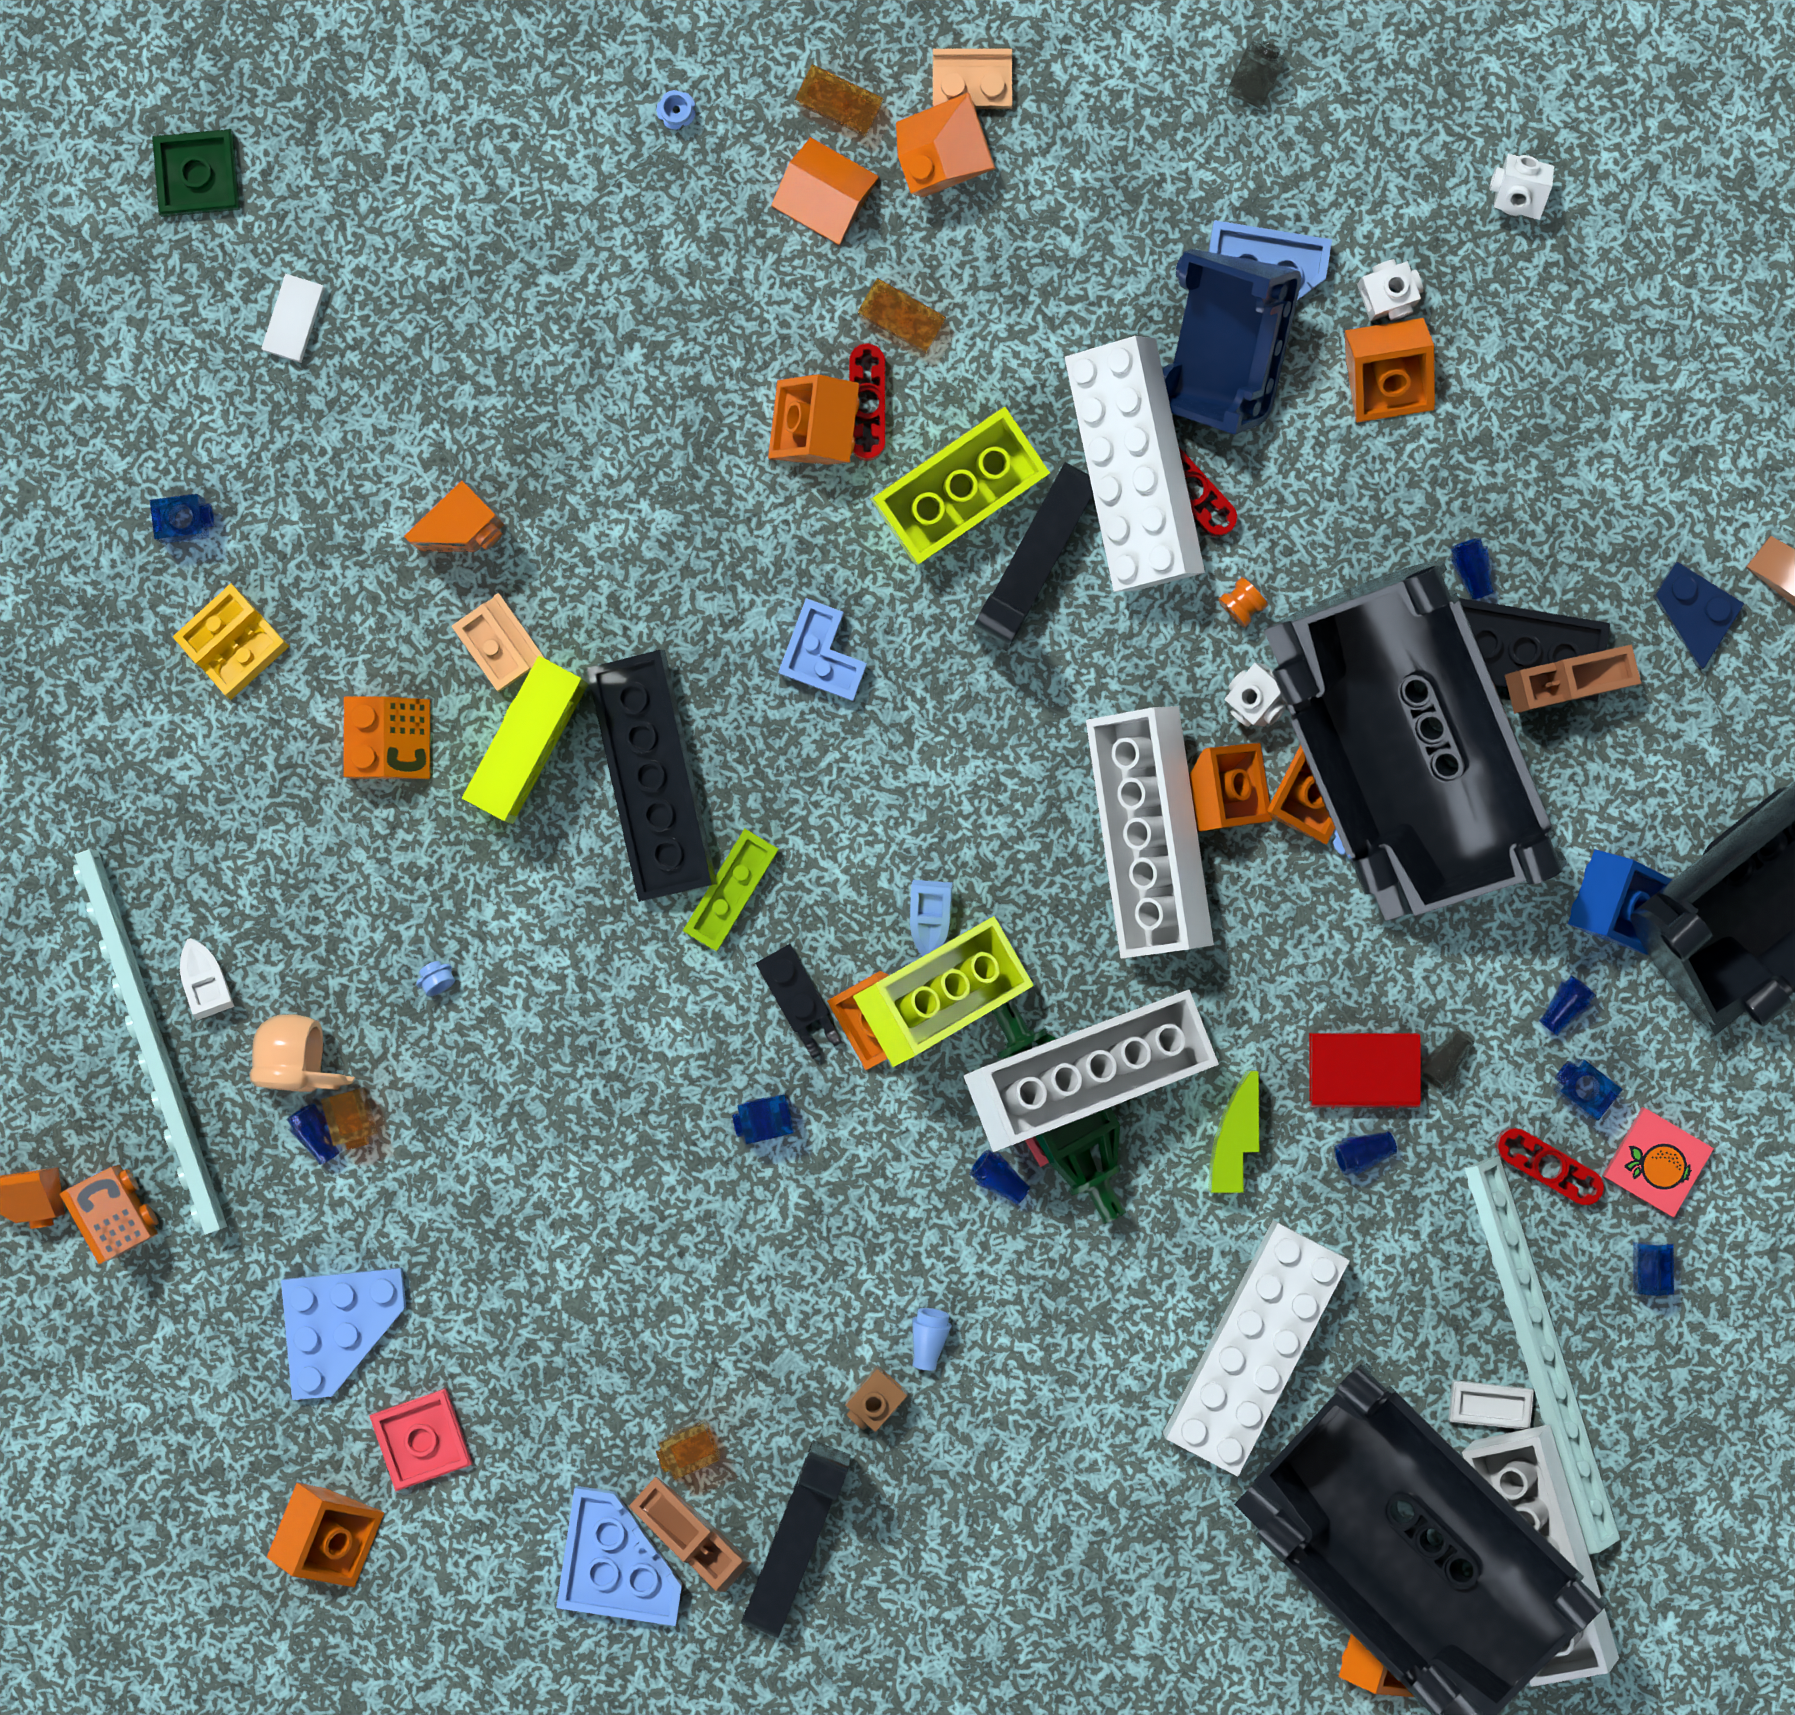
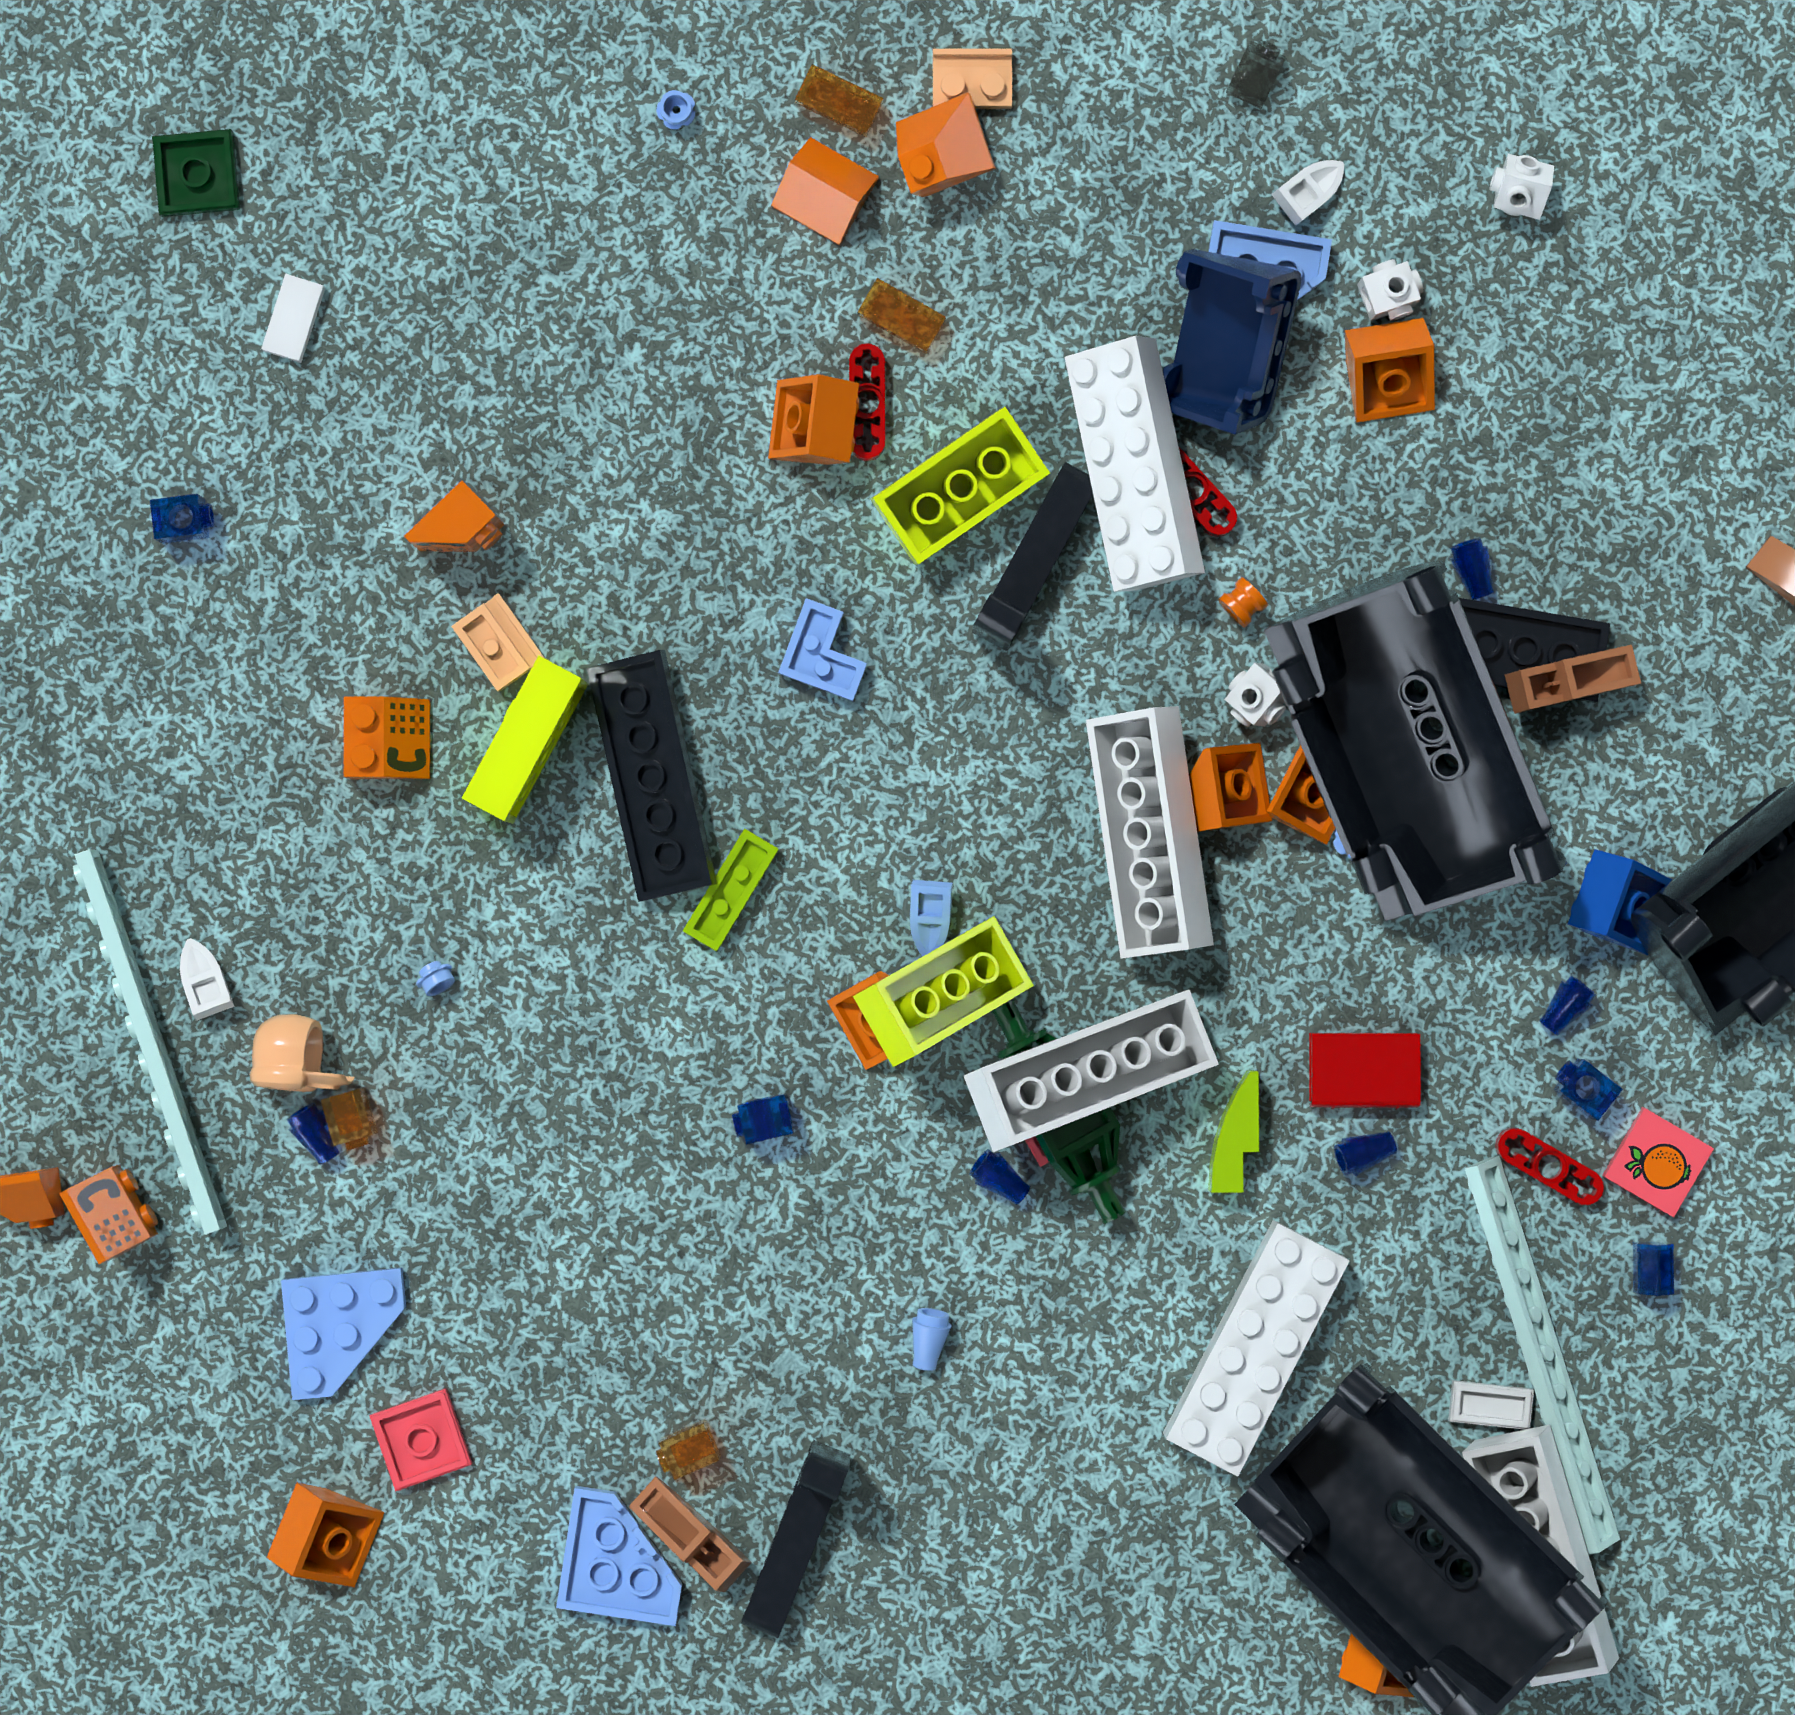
(230, 641): yellow slope -> none
(796, 996): black hinge -> none
(875, 1399): medium nougat brick -> none
(1309, 189): none -> white plate
(1446, 1061): clear smoke cone -> none
(1696, 610): dark blue wing -> none

